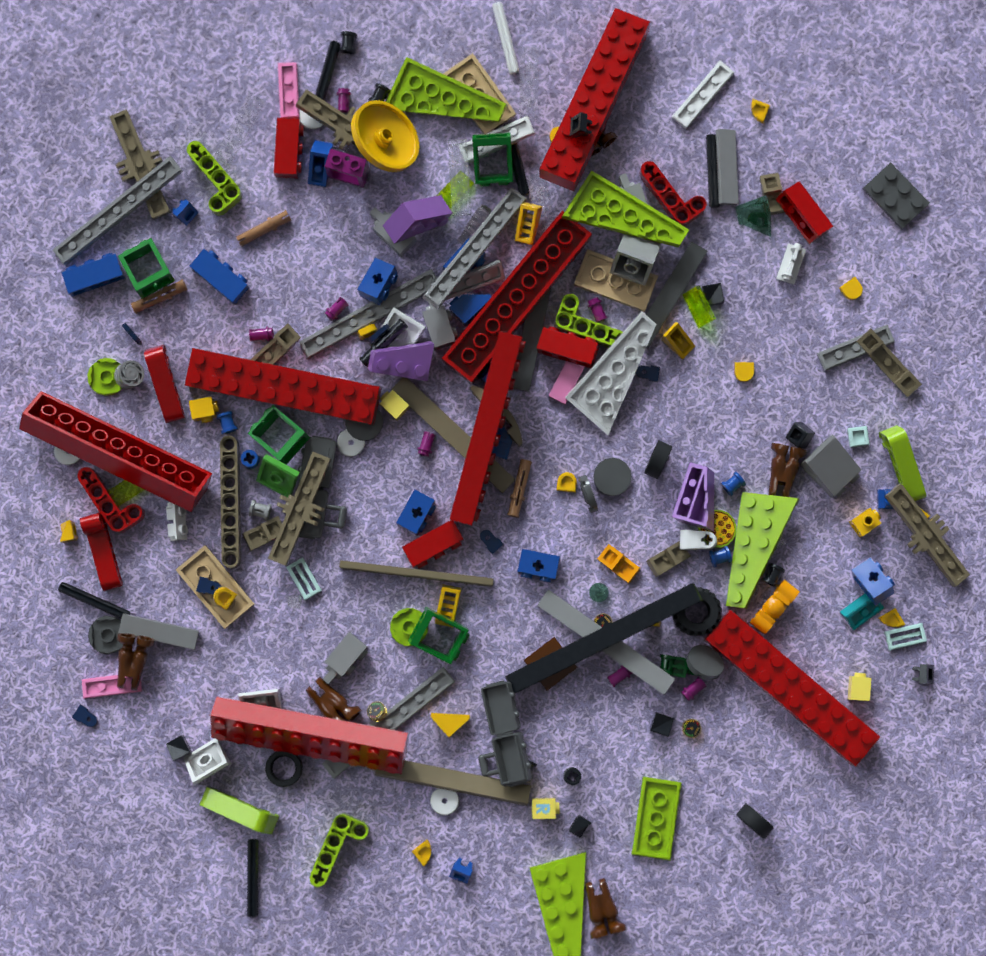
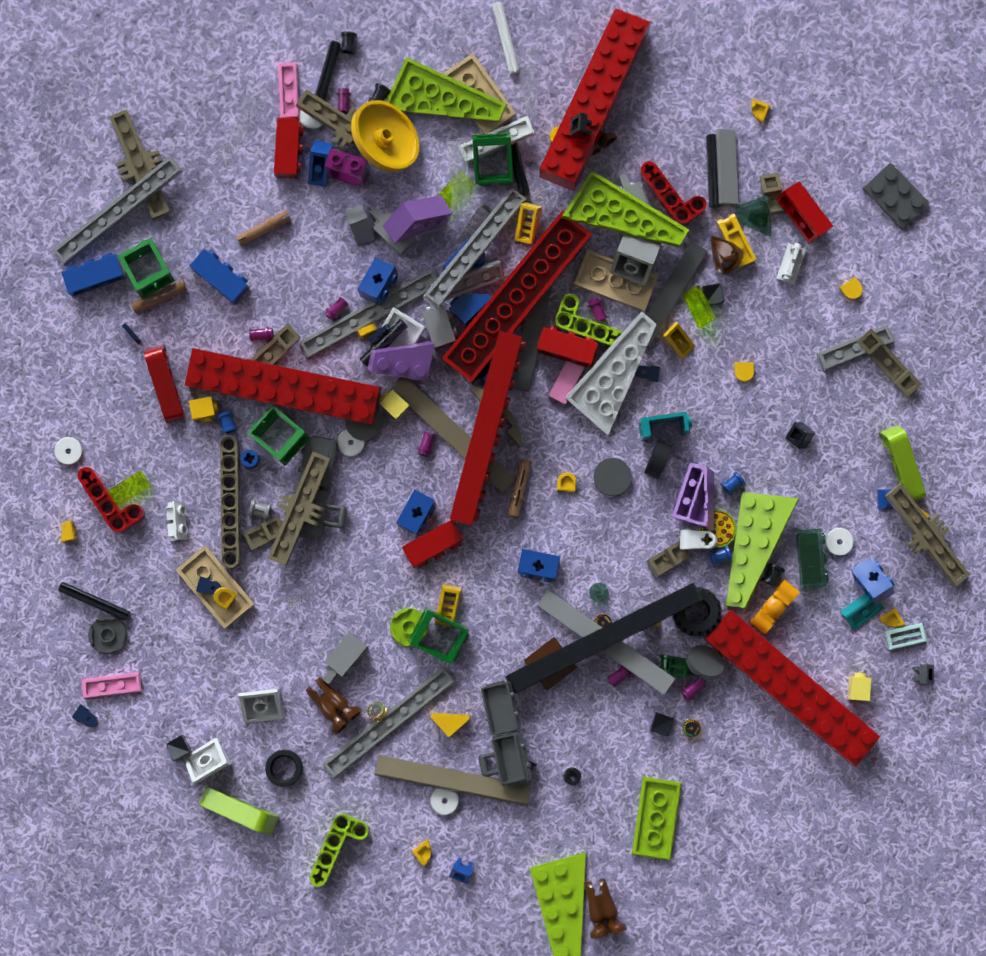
(102, 551): red beam -> none
(104, 383): lime tile -> none
(115, 451): red brick -> none
(129, 374): light grey wheel -> none
(132, 663): reddish brown piece -> none
(159, 631): light grey tile -> none
(185, 212): blue tile -> none
(212, 174): lime beam -> none
(252, 877): black axle -> none
(277, 476): bright green tile -> none
(296, 565): light aqua tile -> none
(308, 735): red brick -> none
(359, 225): none -> light grey slope
(416, 573): dark tan tile -> none
(493, 543): dark blue piece -> none
(503, 449): blue tile -> none
(545, 808): light yellow brick -> none
(579, 826): black slope -> none
(588, 493): dark grey tile -> none
(618, 563): light orange slope -> none
(645, 422): none -> teal panel
(703, 95): white tile -> none
(724, 256): none -> reddish brown piece
(737, 237): none -> yellow plate
(755, 821): black tyre -> none
(784, 472): reddish brown piece -> none
(811, 558): none -> clear green brick
(831, 467): light grey slope -> none
(846, 538): none -> white piece
(858, 436): light aqua tile -> none
(865, 522): yellow brick -> none

